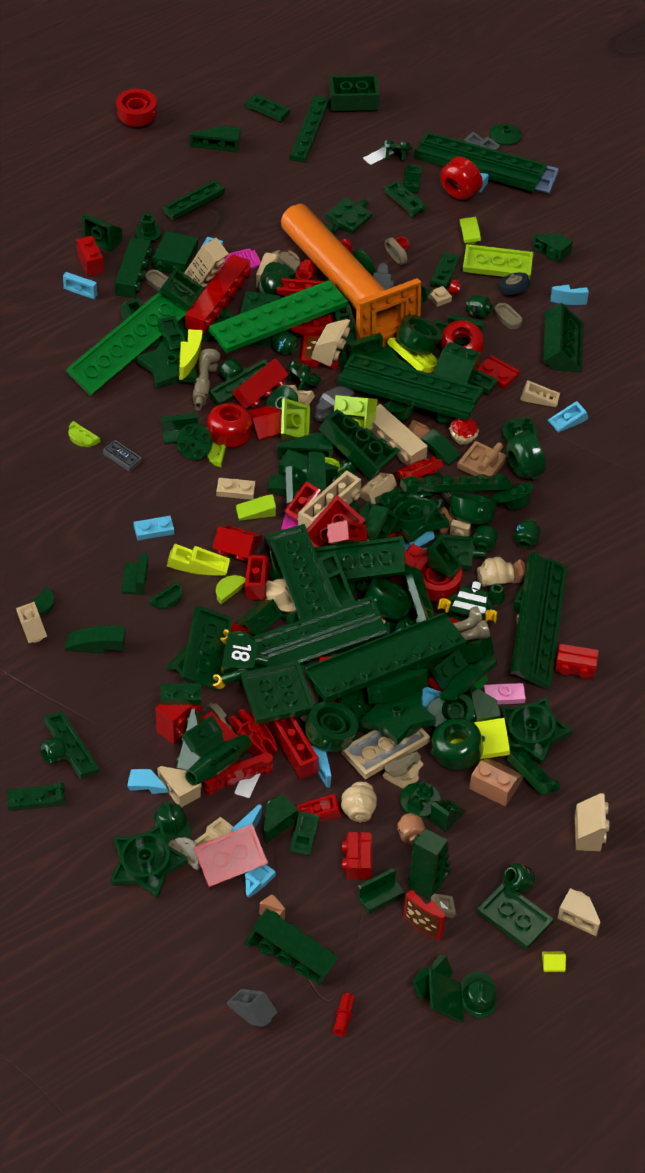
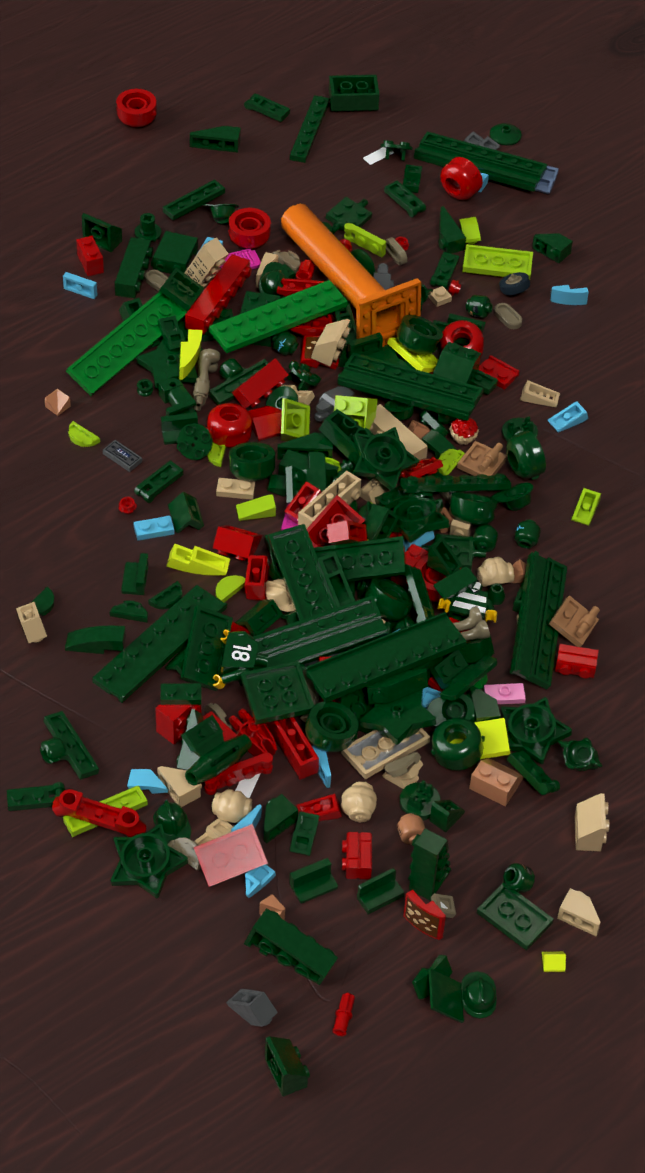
(57, 402): none -> nougat slope
(122, 820): none -> red plate
(127, 505): none -> red plate
(130, 610): none -> dark green tile
(131, 798): none -> lime plate
(144, 383): none -> dark green bush
(154, 646): none -> dark green plate
(159, 481): none -> dark green plate
(177, 396): none -> dark green piece
(185, 512): none -> dark green panel
(222, 212): none -> dark green piece
(231, 805): none -> tan hair
(249, 228): none -> red piece
(252, 461): none -> dark green piece
(285, 1065): none -> dark green slope
(313, 881): none -> dark green panel
(365, 239): none -> lime plate
(382, 457): none -> dark green plate
(429, 420): none -> dark green plate
(450, 236): none -> dark green slope
(450, 460): none -> lime tile
(456, 583): none -> dark green slope
(563, 340): dark green slope -> none
(574, 621): none -> medium nougat plate
(580, 755): none -> dark green hair
(586, 506): none -> lime slope

